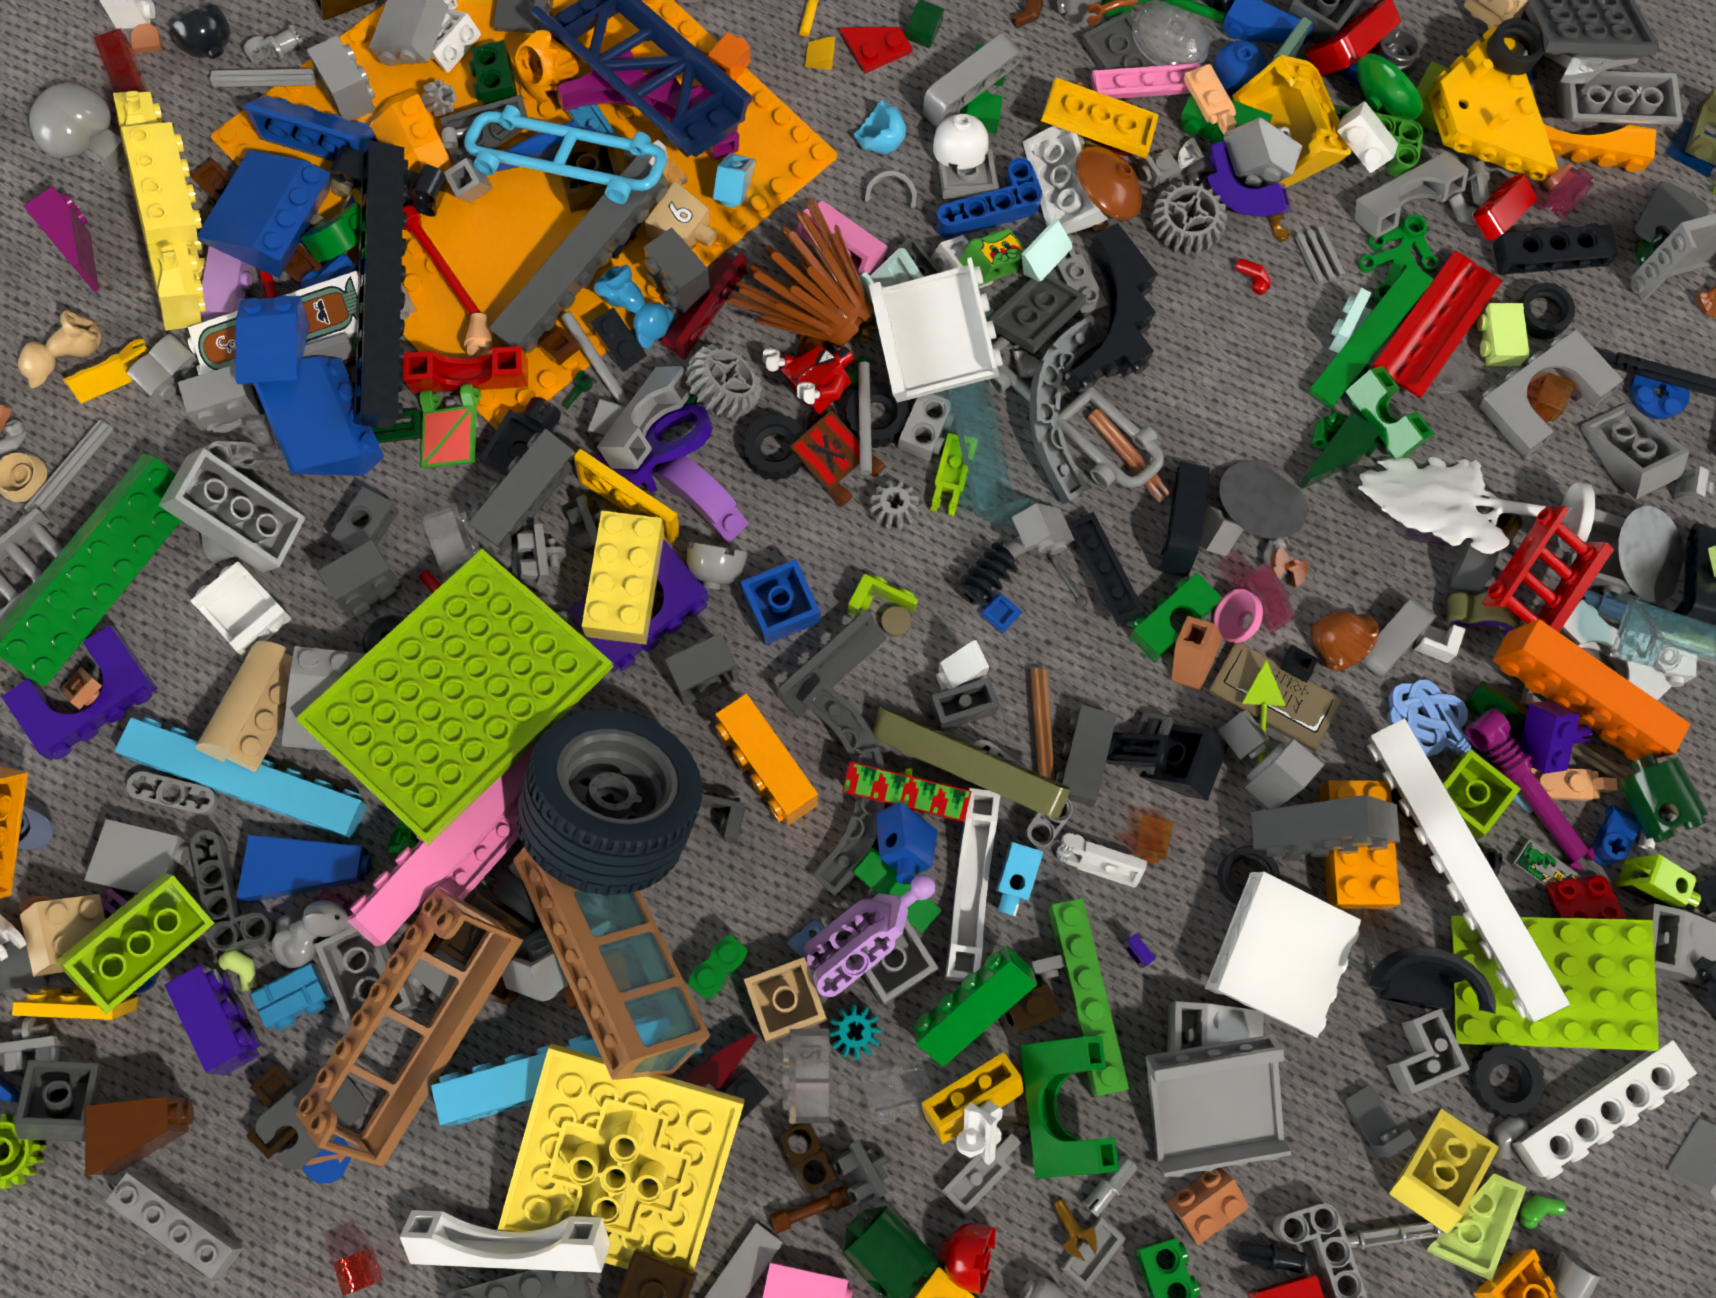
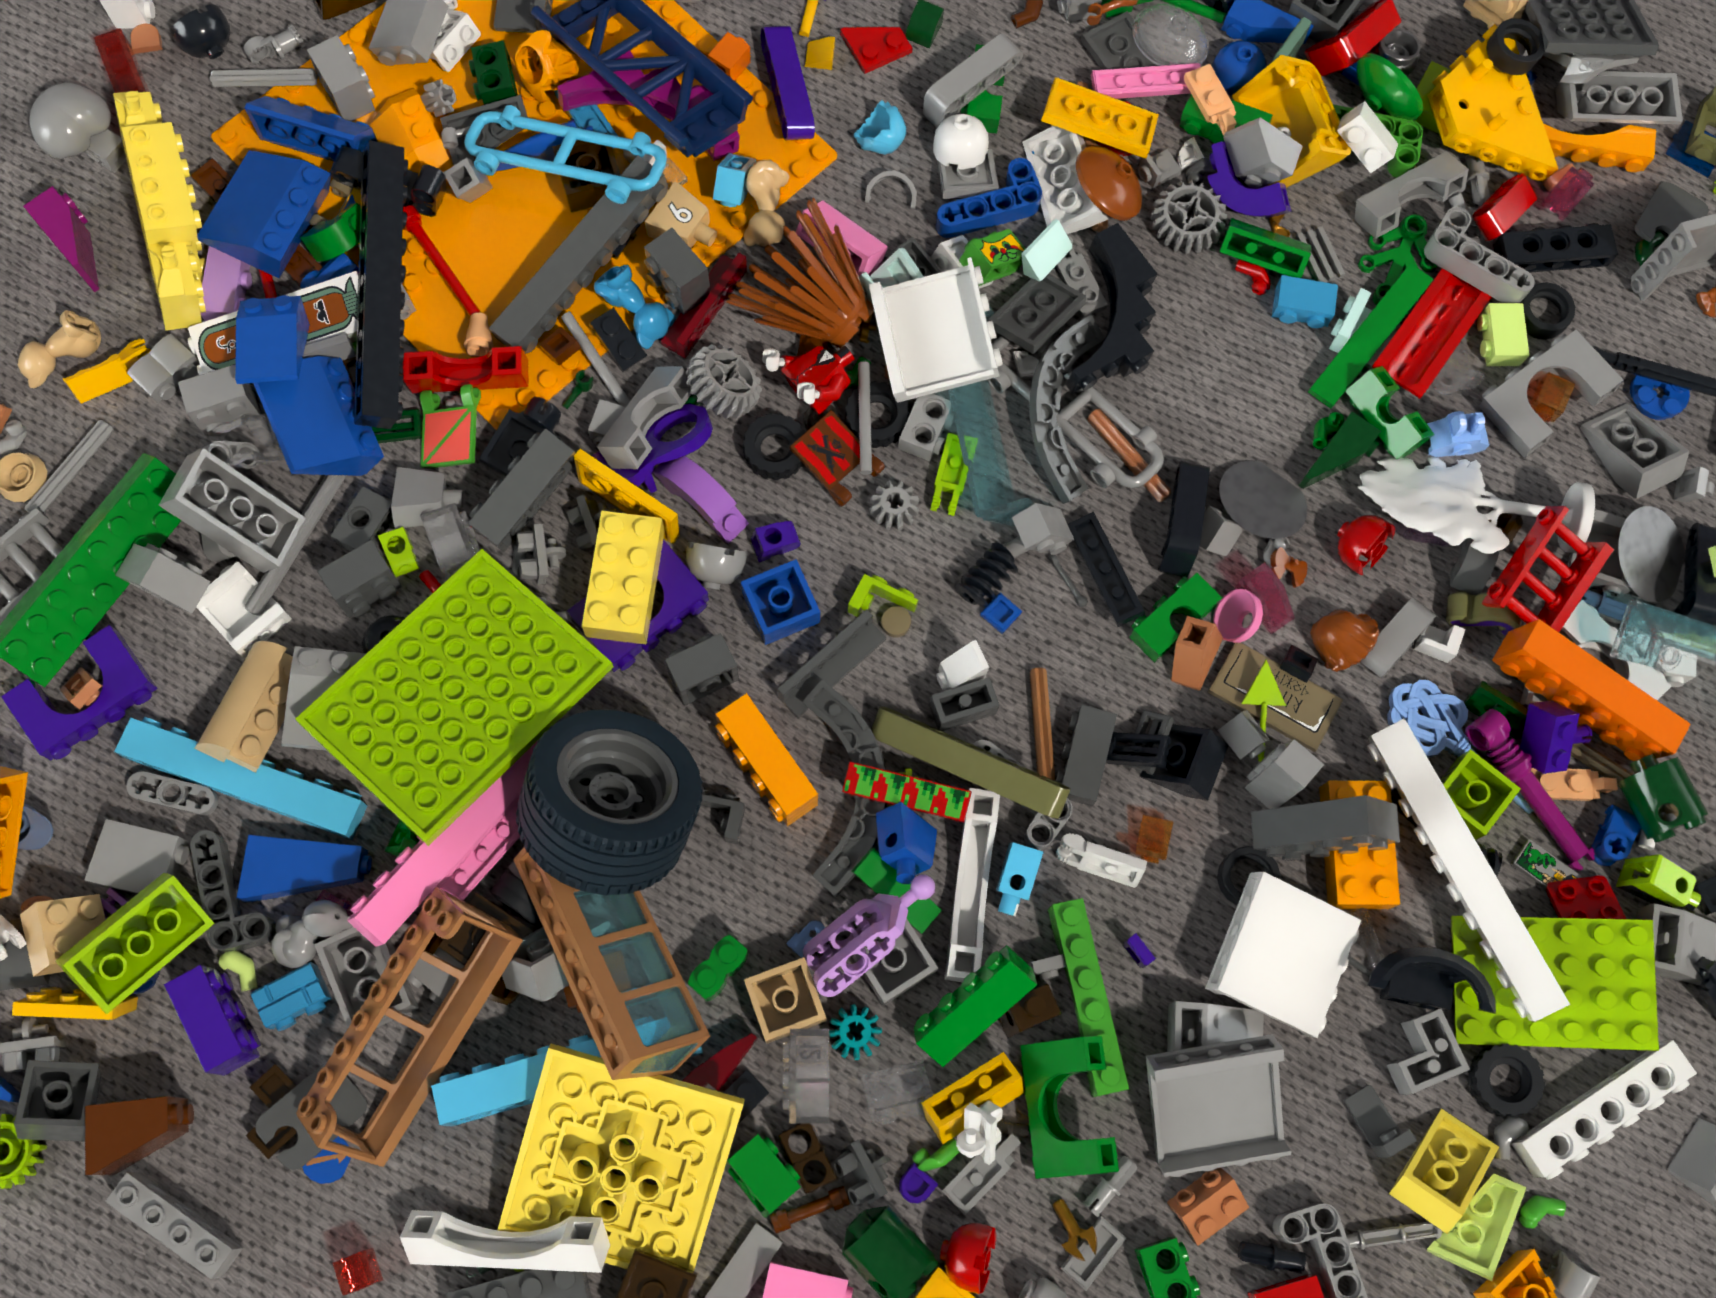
(164, 576): none -> light grey brick
(313, 513): none -> light grey axle
(399, 551): none -> lime leg
(420, 493): none -> light grey torso
(762, 1175): none -> green brick
(764, 185): none -> tan animal
(774, 540): none -> dark purple leg
(787, 83): none -> dark purple beam
(916, 1185): none -> dark purple tile
(938, 1158): none -> bright green arm
(1265, 248): none -> green brick
(1304, 301): none -> dark azure brick
(1364, 537): none -> red cylinder
(1458, 434): none -> light blue hinge
(1475, 262): none -> light grey beam

